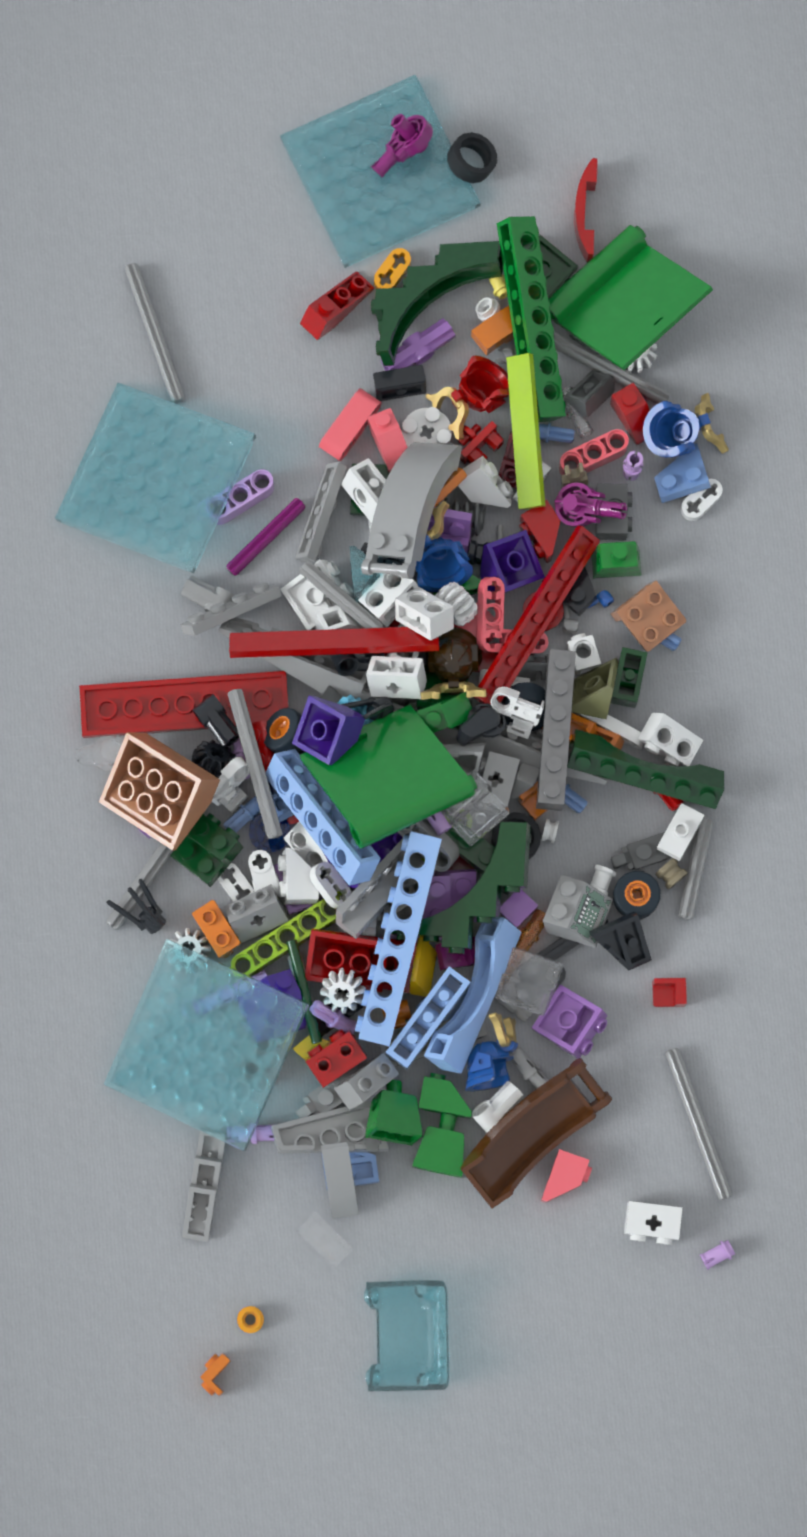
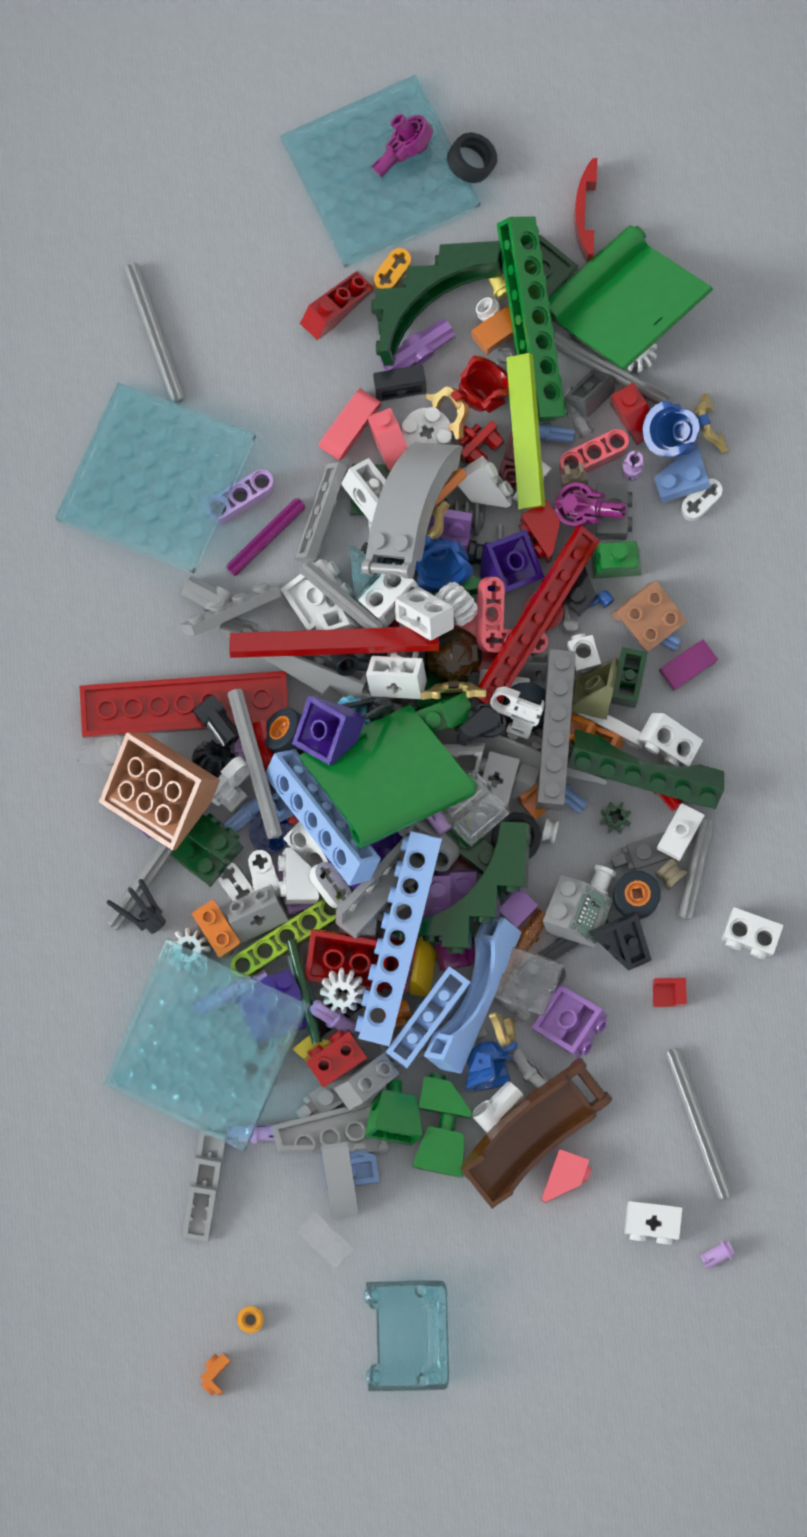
(612, 810): none -> dark green gear
(688, 664): none -> magenta slope
(753, 925): none -> white brick

